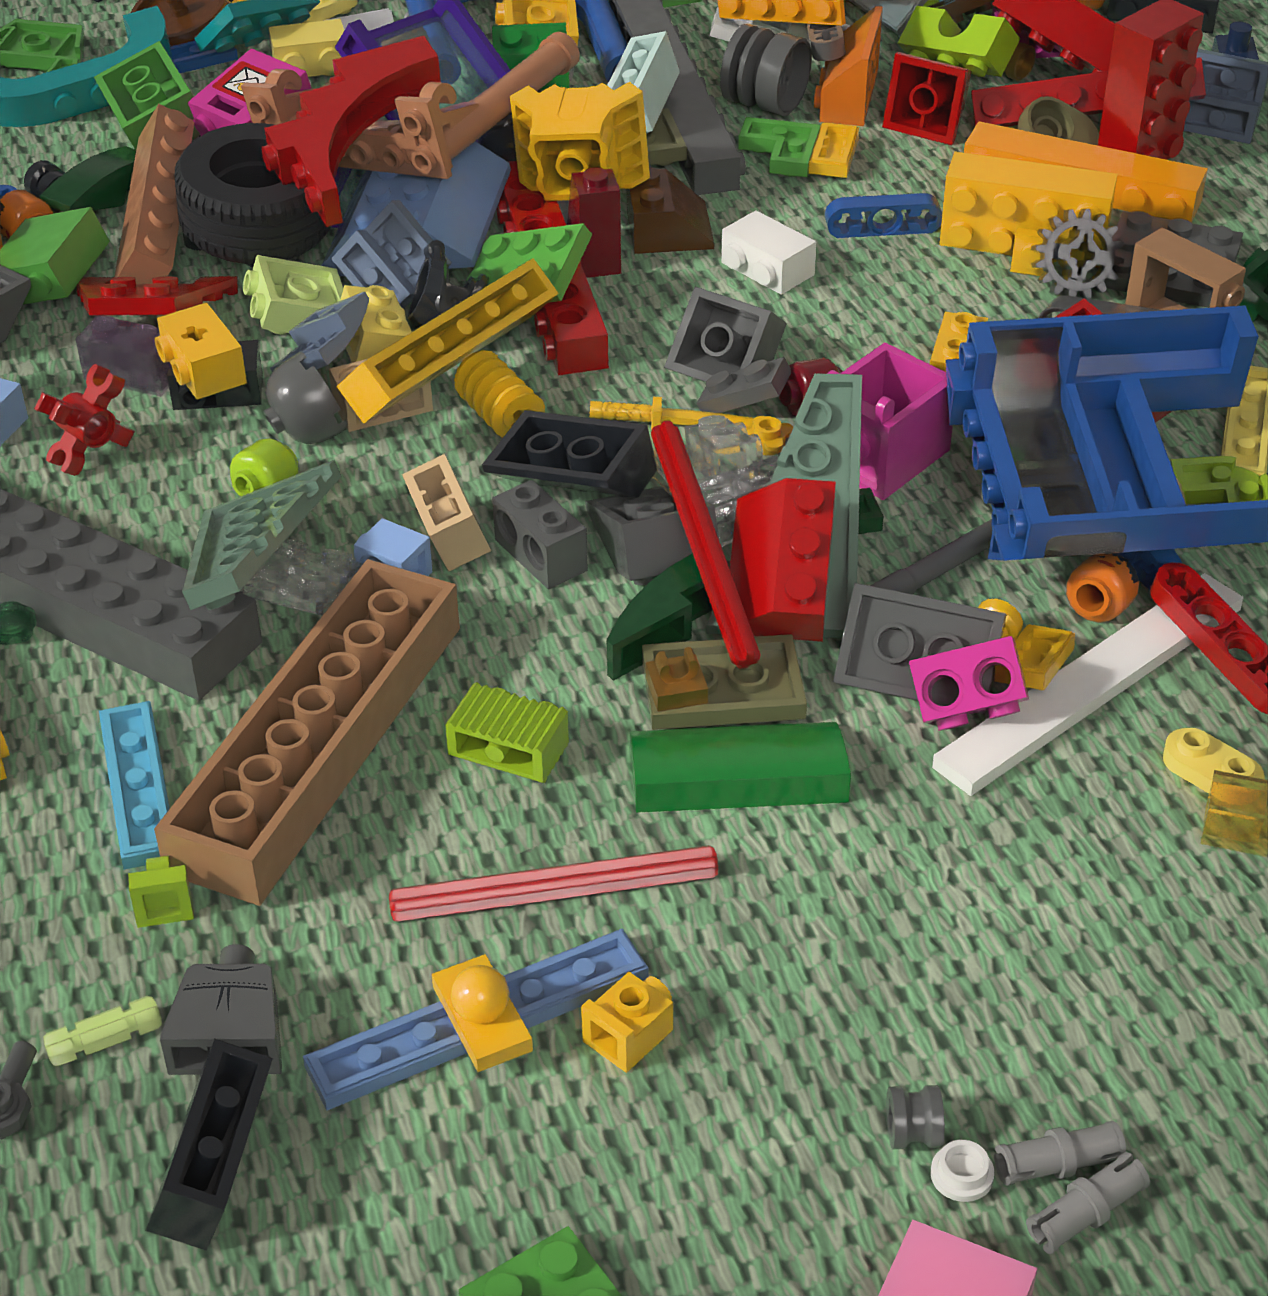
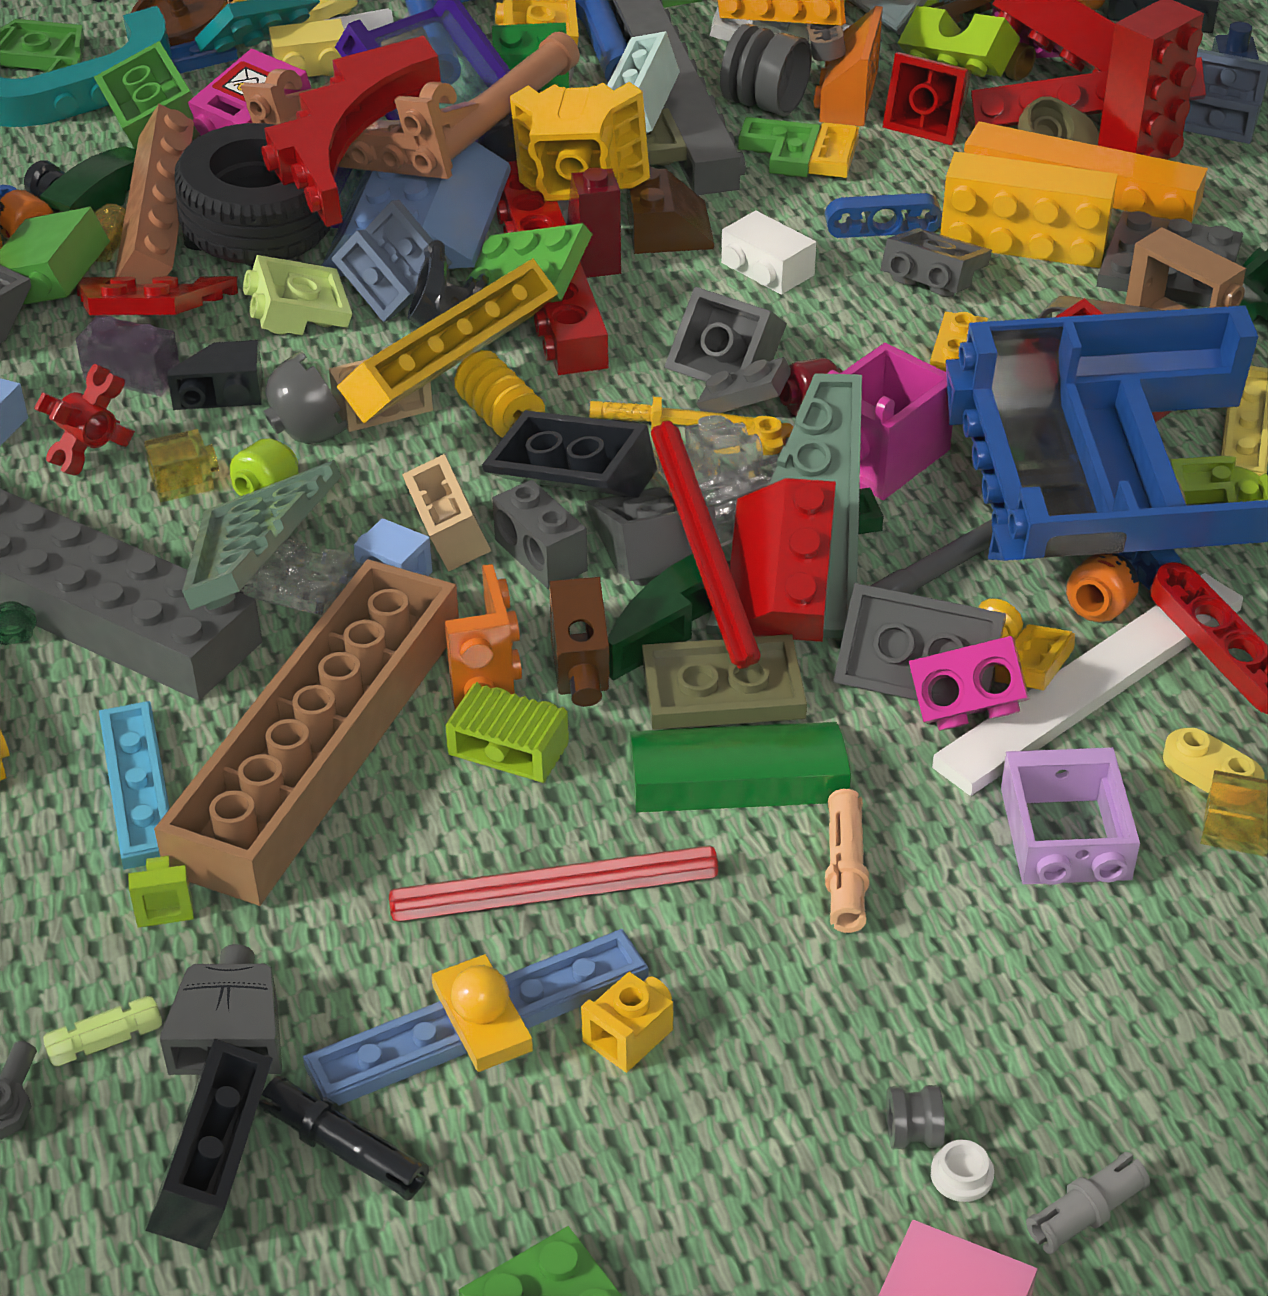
(112, 220): none -> clear yellow cone
(180, 465): none -> clear yellow brick
(200, 351): yellow brick -> none
(323, 1124): none -> black pin
(327, 331): sand blue slope -> none
(381, 325): light yellow brick -> none
(483, 644): none -> orange bracket
(579, 658): none -> reddish brown torso
(676, 681): pearl gold tile -> none
(846, 876): none -> light nougat pin
(933, 260): none -> dark grey plate
(1022, 253): yellow plate -> none
(1059, 1153): light grey pin -> none
(1079, 238): gear -> none
(1088, 776): none -> lavender window

